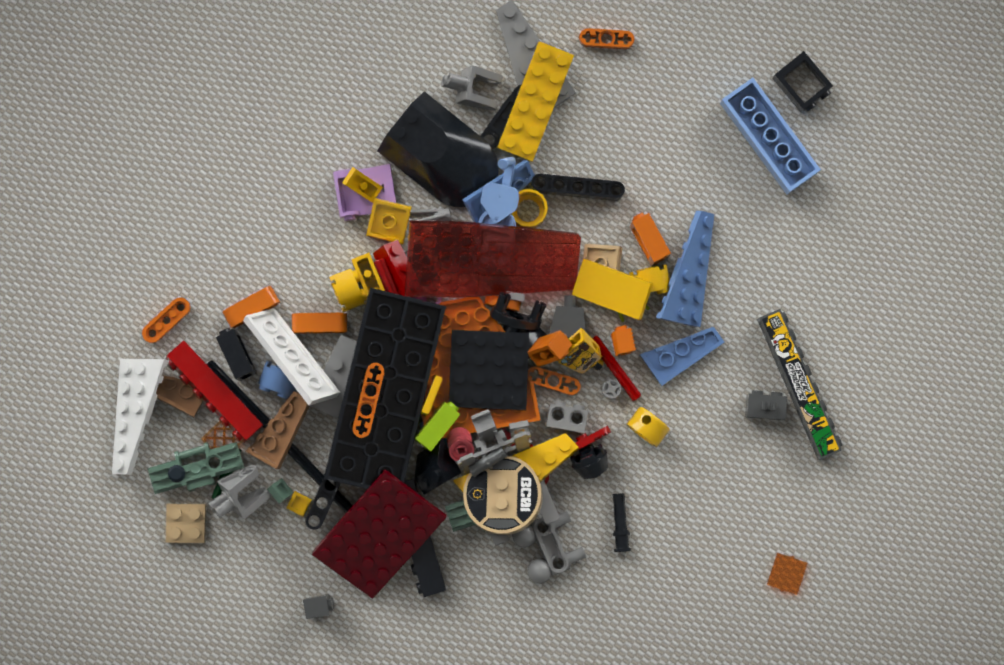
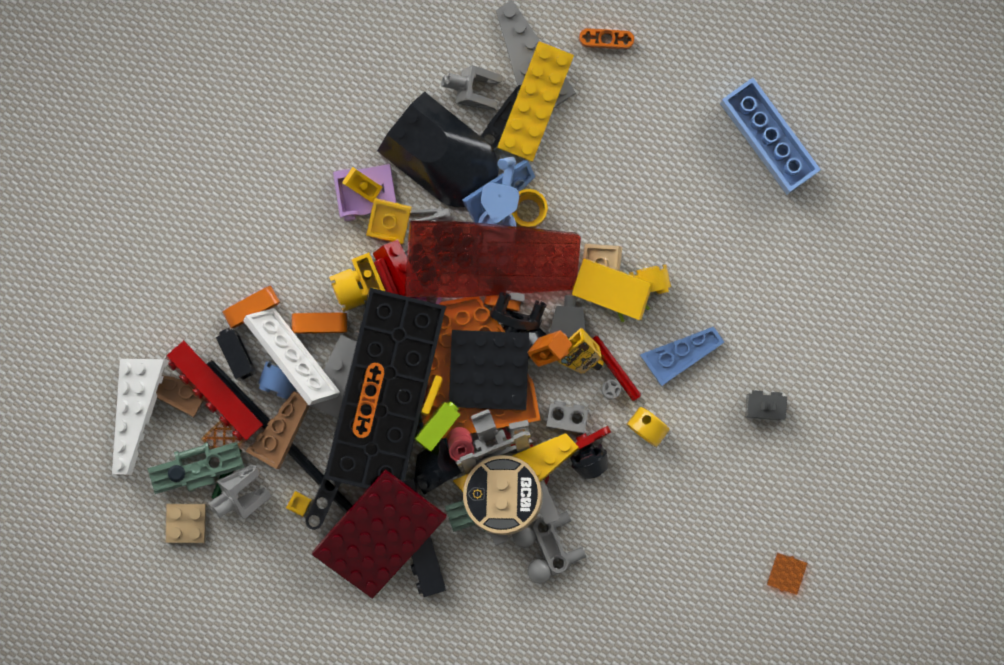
(158, 324): orange plate -> none
(280, 491): sand green plate -> none
(318, 606): dark grey brick -> none
(487, 461): dark grey pin -> none
(556, 388): orange beam -> none
(587, 184): black beam -> none
(621, 533): black pin -> none
(623, 341): orange brick -> none
(649, 238): orange window -> none
(689, 276): medium blue wing -> none
(791, 94): black window -> none
(799, 384): brick -> none

